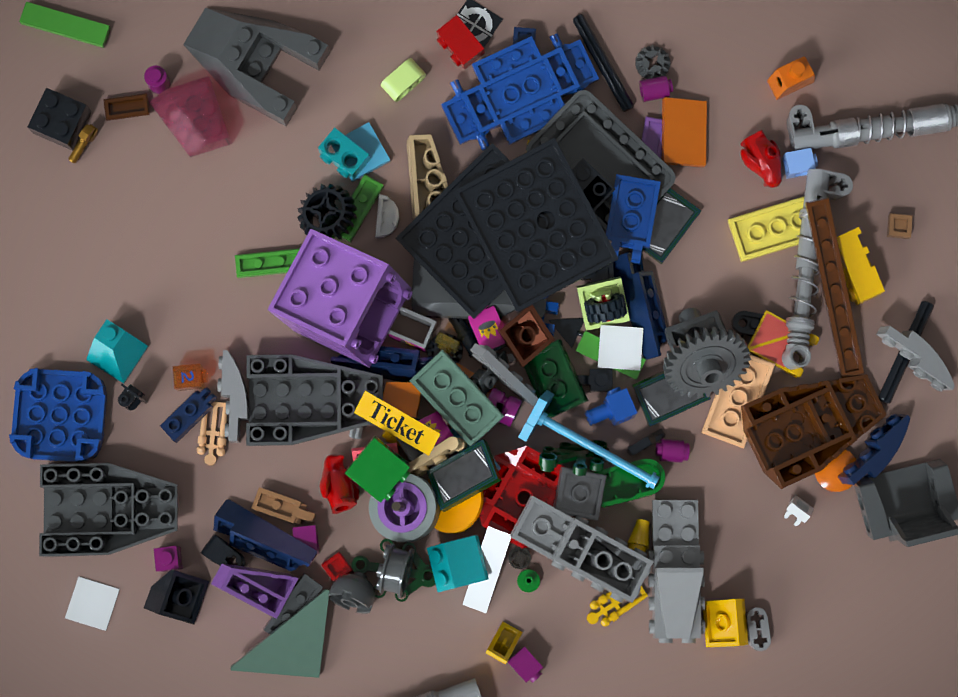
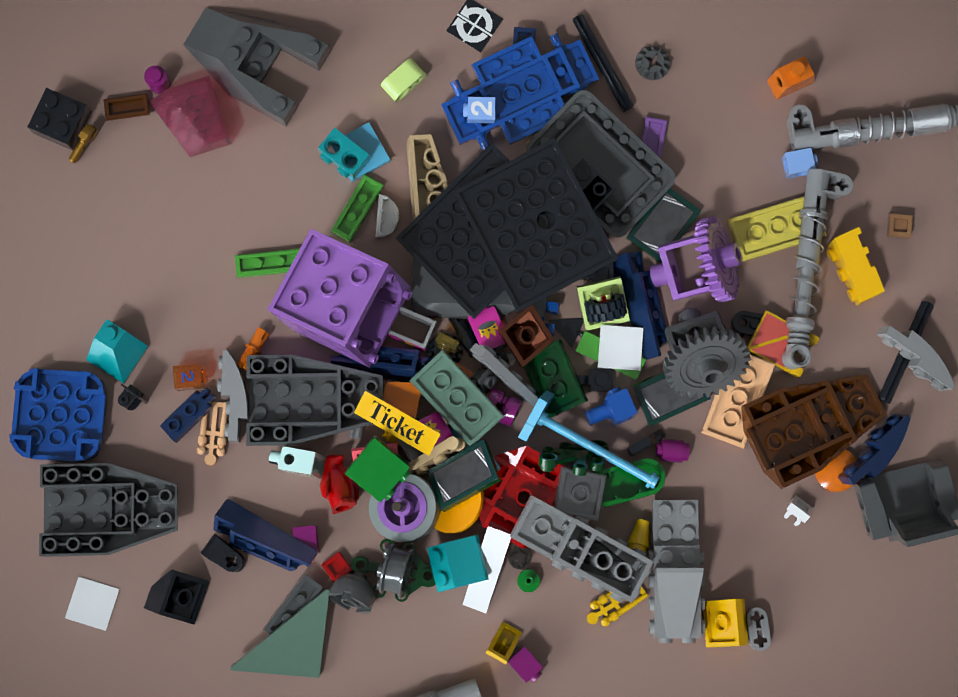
(65, 24): bright green tile -> none
(168, 558): magenta brick -> none
(253, 347): none -> orange axle
(256, 587): medium lavender wedge -> none
(281, 507): medium nougat hinge -> none
(305, 462): none -> light aqua torso
(322, 202): black gear -> none
(460, 42): red brick -> none
(479, 110): none -> light blue brick
(632, 214): blue tile -> none
(655, 88): magenta brick -> none
(684, 132): orange tile -> none
(718, 260): none -> medium lavender piece
(762, 158): red animal -> none
(834, 287): reddish brown plate -> none

